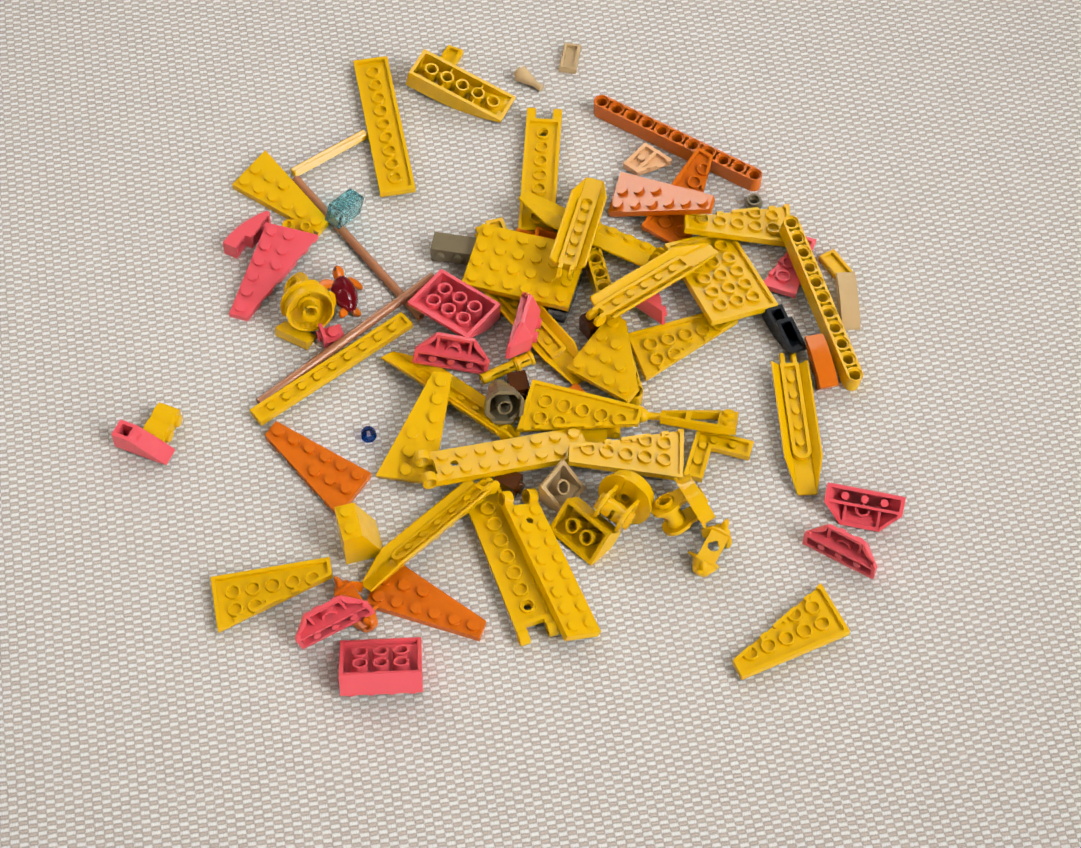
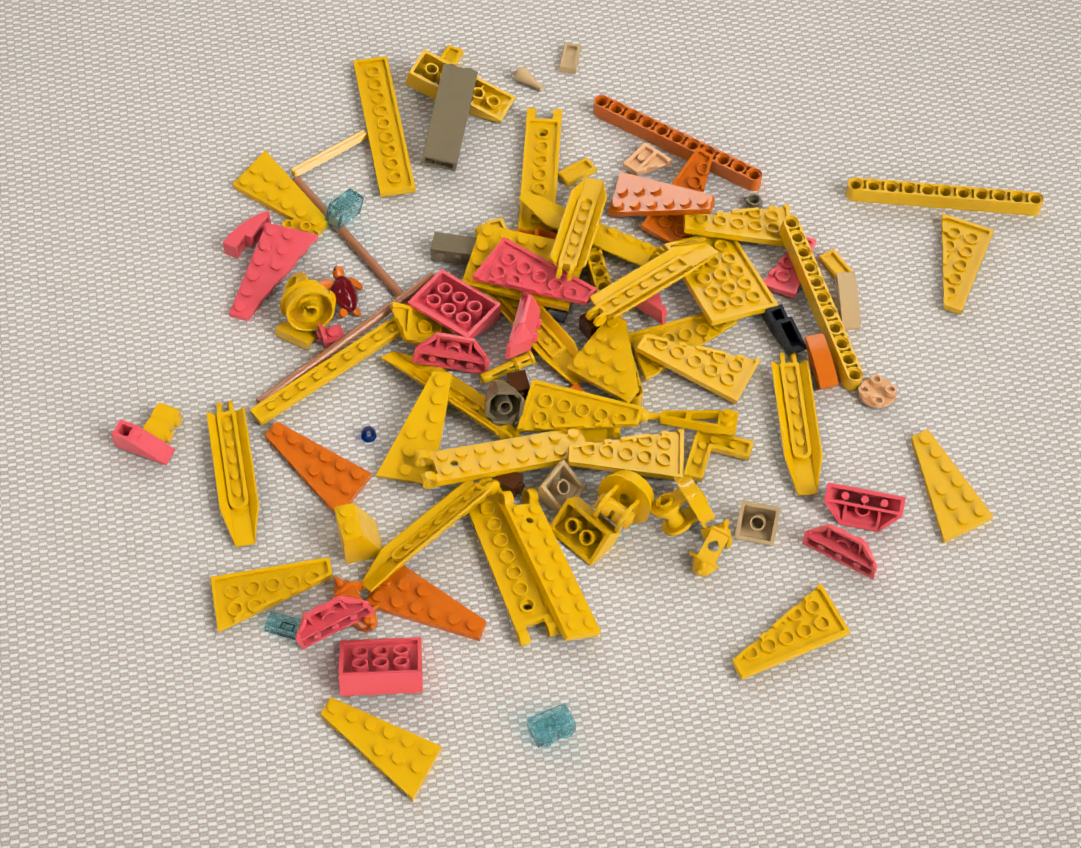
(234, 473): none -> yellow hinge
(282, 625): none -> clear light blue tile
(390, 749): none -> yellow wing
(414, 325): none -> yellow wing
(449, 117): none -> dark tan brick
(524, 271): none -> coral wing
(551, 725): none -> clear light blue brick
(577, 172): none -> yellow tile
(707, 367): none -> yellow wing
(757, 522): none -> tan slope
(877, 392): none -> light nougat dish
(944, 196): none -> yellow beam
(950, 494): none -> yellow wing
(962, 255): none -> yellow wing

